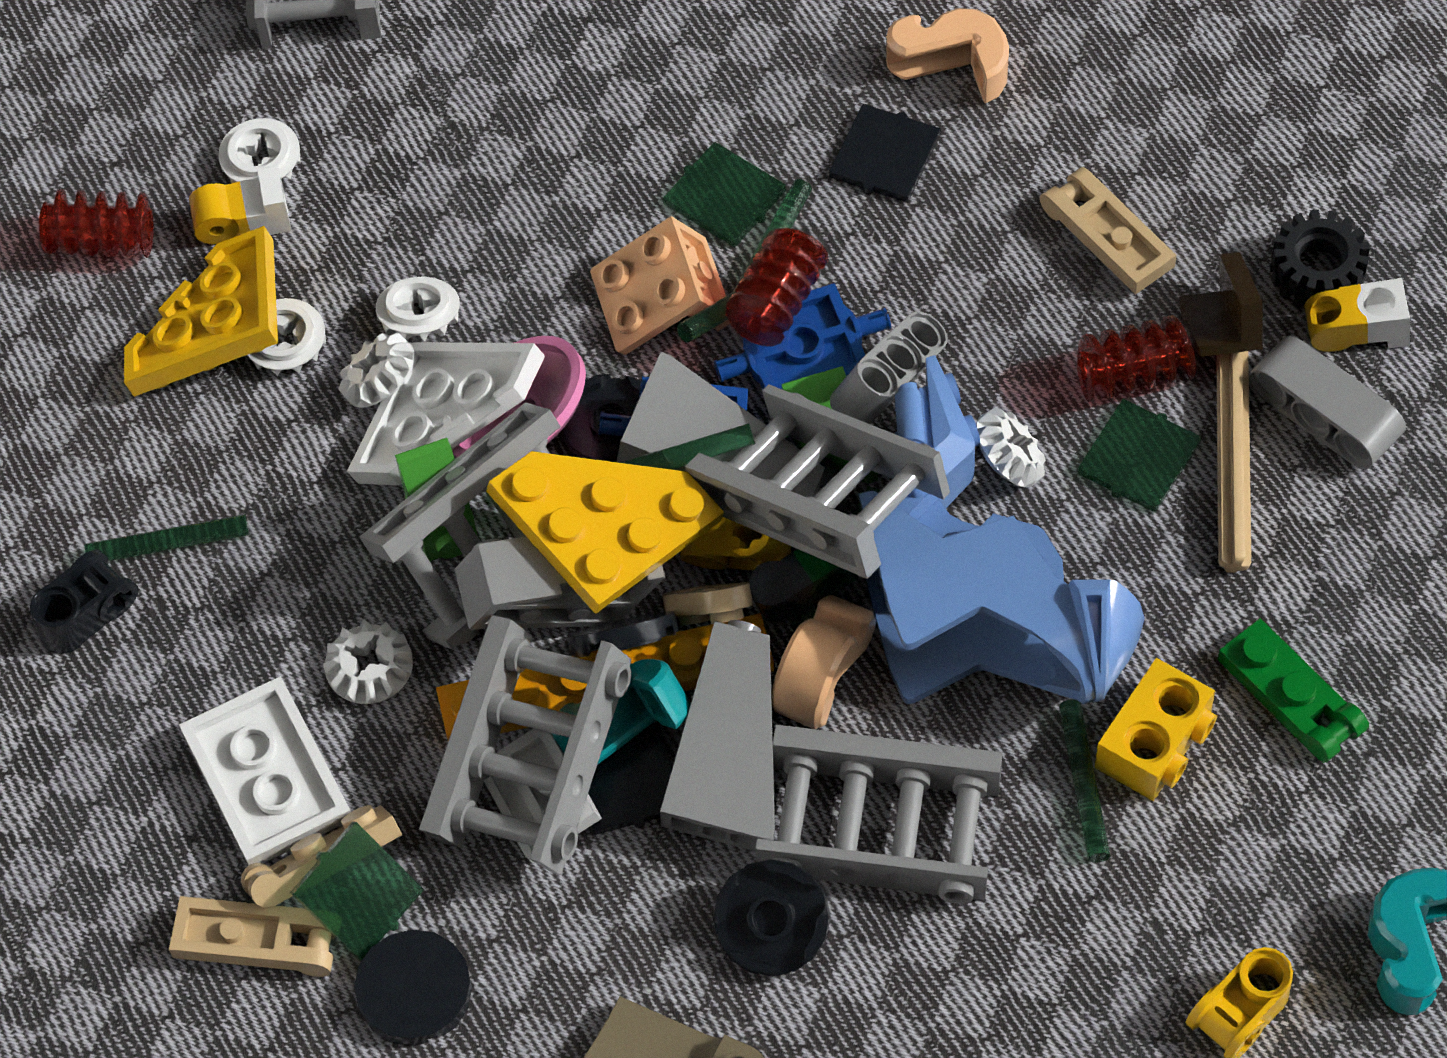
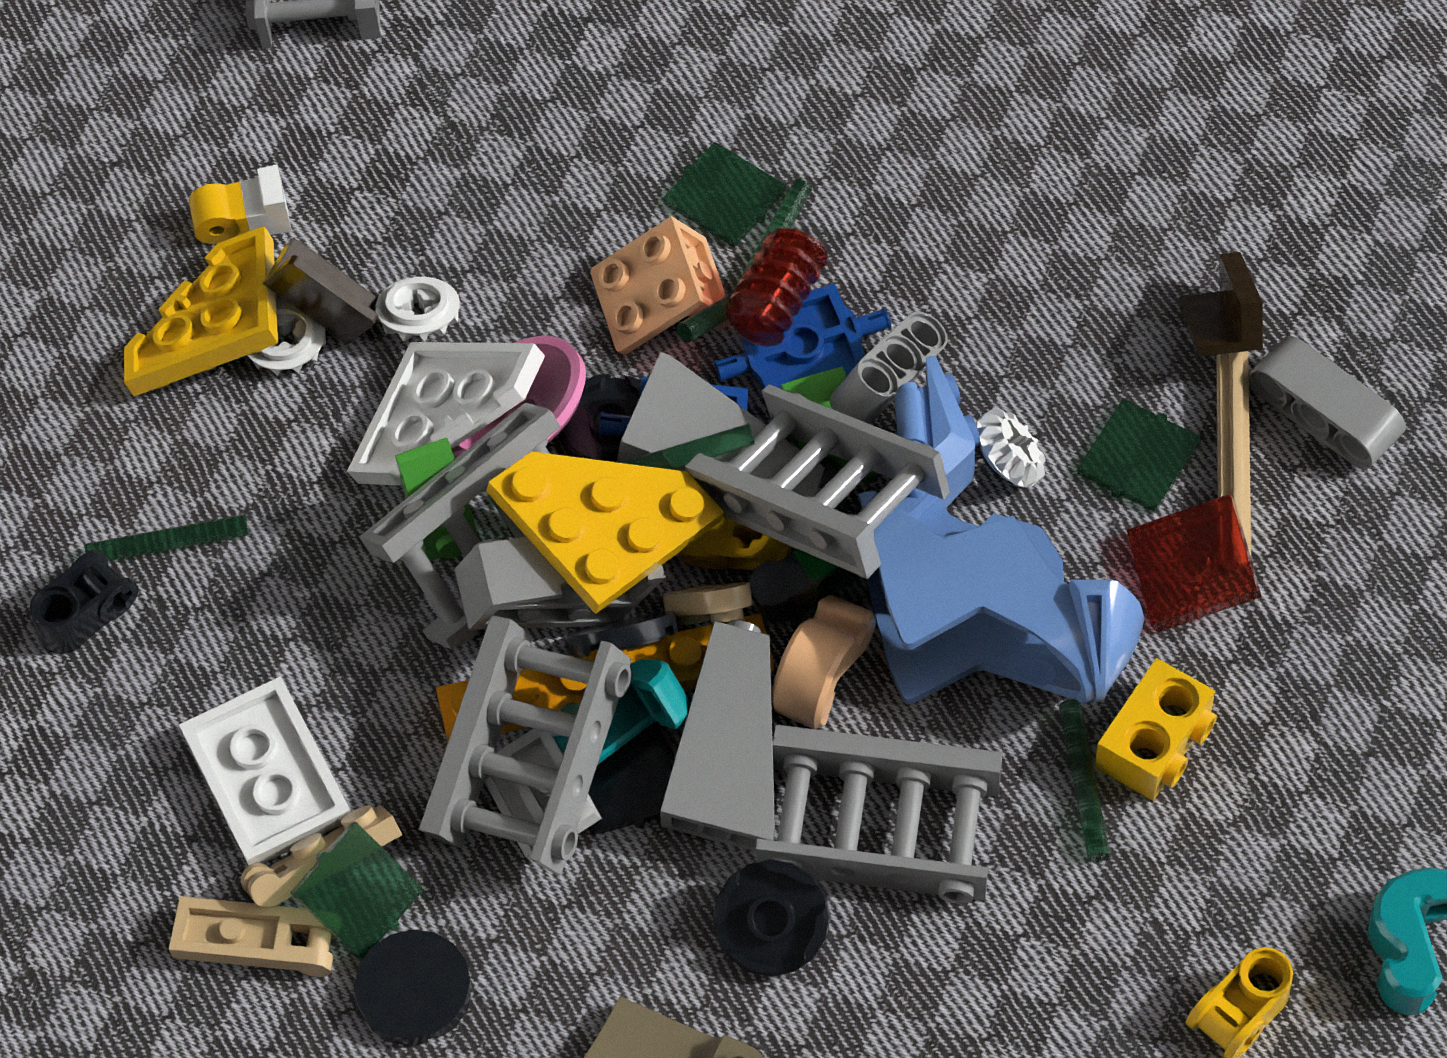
(96, 225): clear red piece -> none
(246, 142): white gear -> none
(322, 292): none -> dark brown panel
(376, 681): white gear -> none
(377, 370): white gear -> none
(885, 153): black piece -> none
(948, 43): light nougat animal -> none
(1109, 230): tan plate -> none
(1133, 355): clear red piece -> none
(1193, 563): none -> clear red tile
(1292, 690): green plate -> none
(1322, 236): black tyre -> none
(1359, 316): leg -> none

